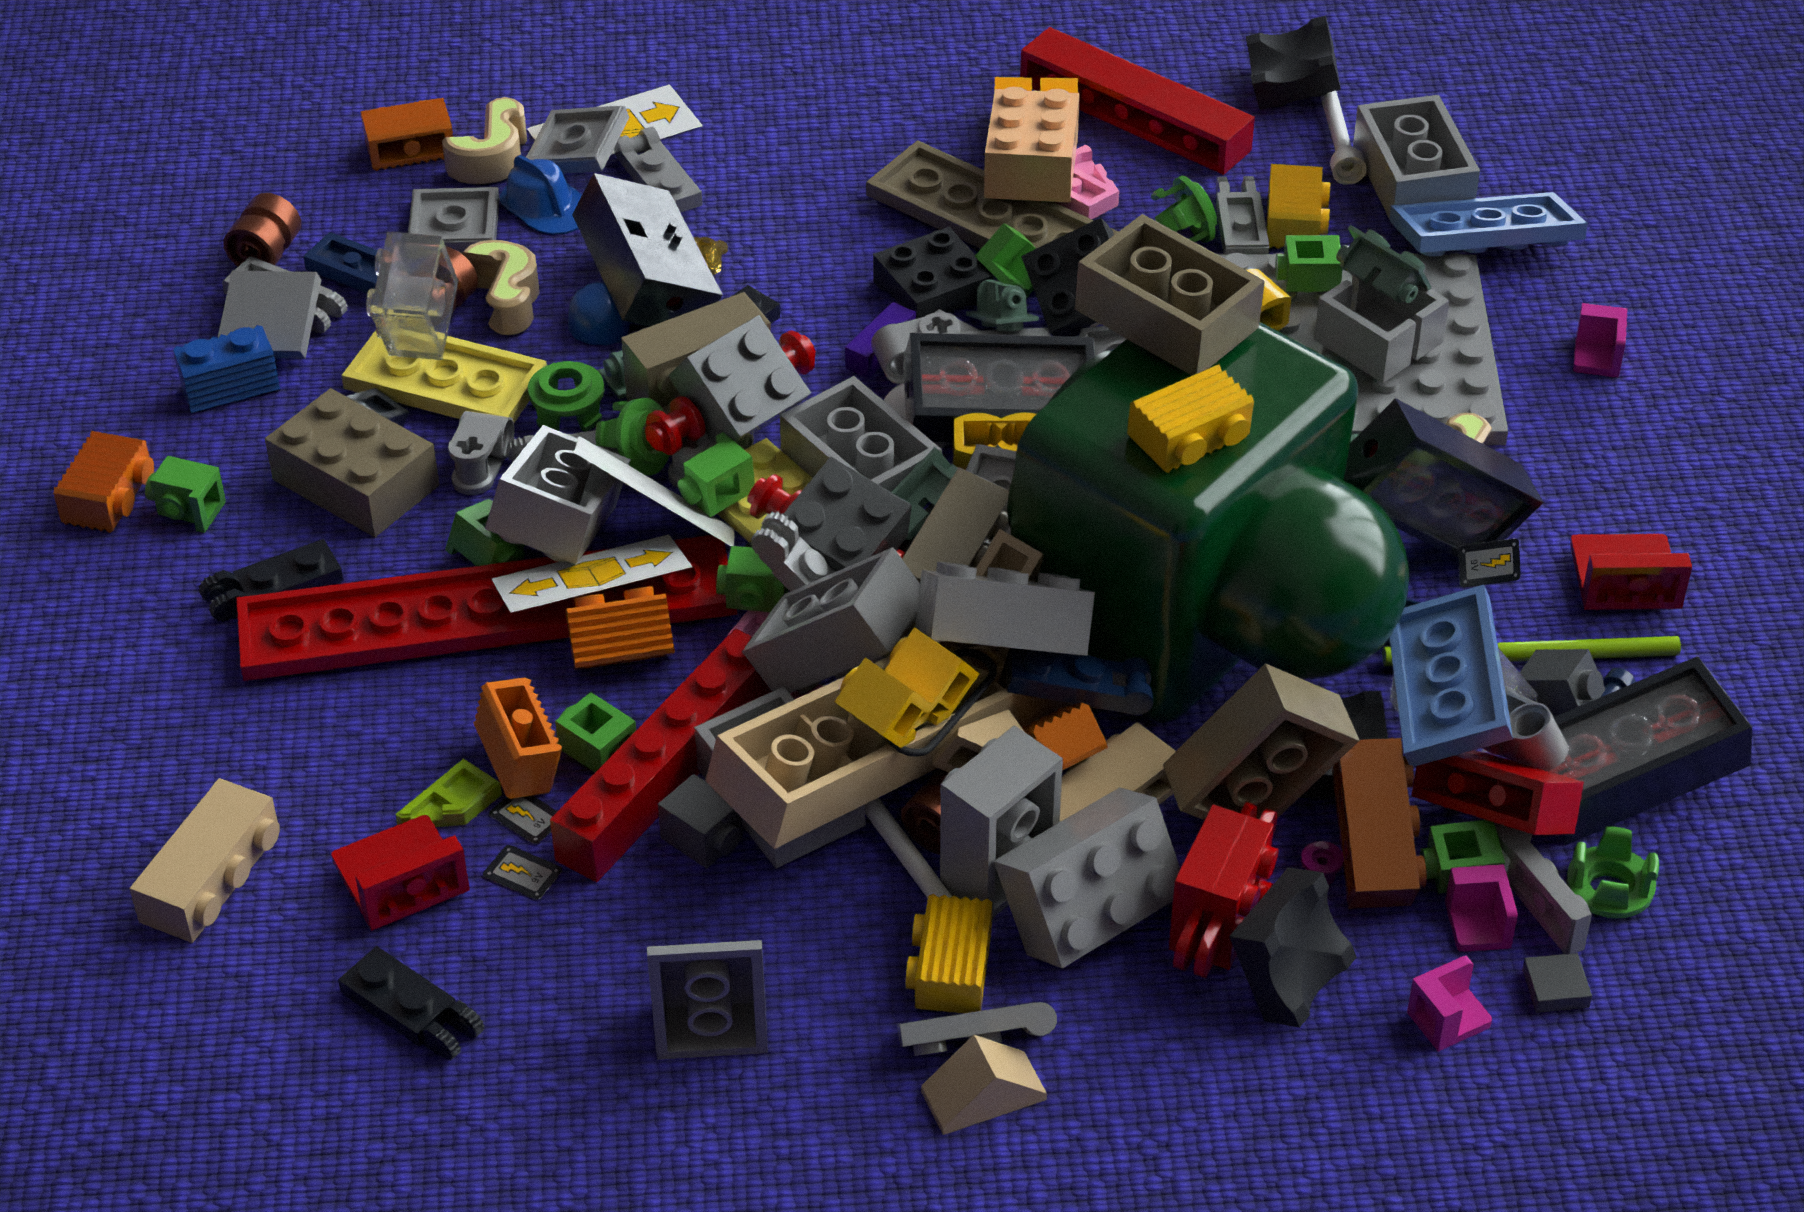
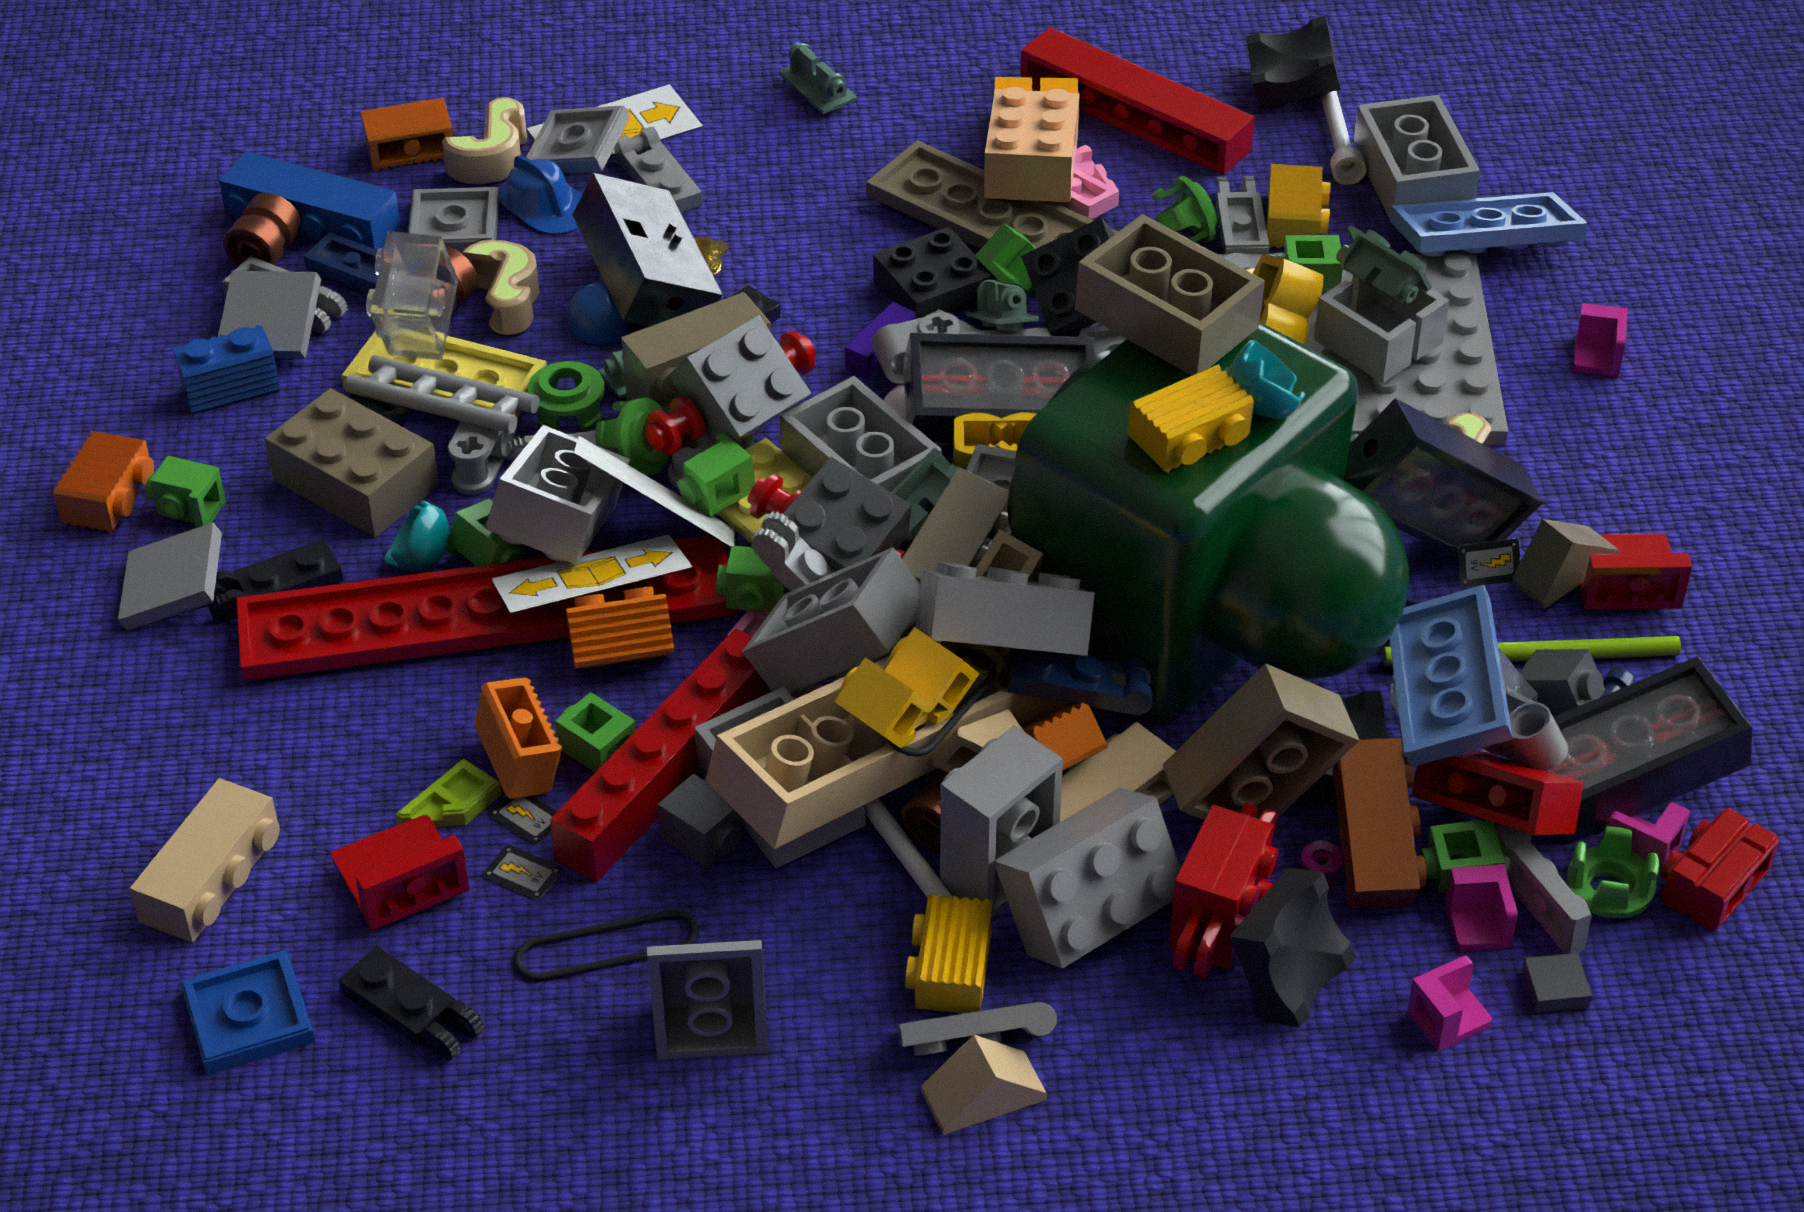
(170, 576): none -> light grey tile
(247, 1011): none -> blue tile
(322, 199): none -> blue brick
(420, 540): none -> teal hair
(457, 407): none -> light grey bar
(595, 929): none -> black piece
(816, 80): none -> sand green hinge
(1266, 380): none -> teal hair
(1288, 295): none -> yellow brick
(1558, 560): none -> dark tan slope
(1656, 838): none -> dark pink panel
(1718, 868): none -> red brick

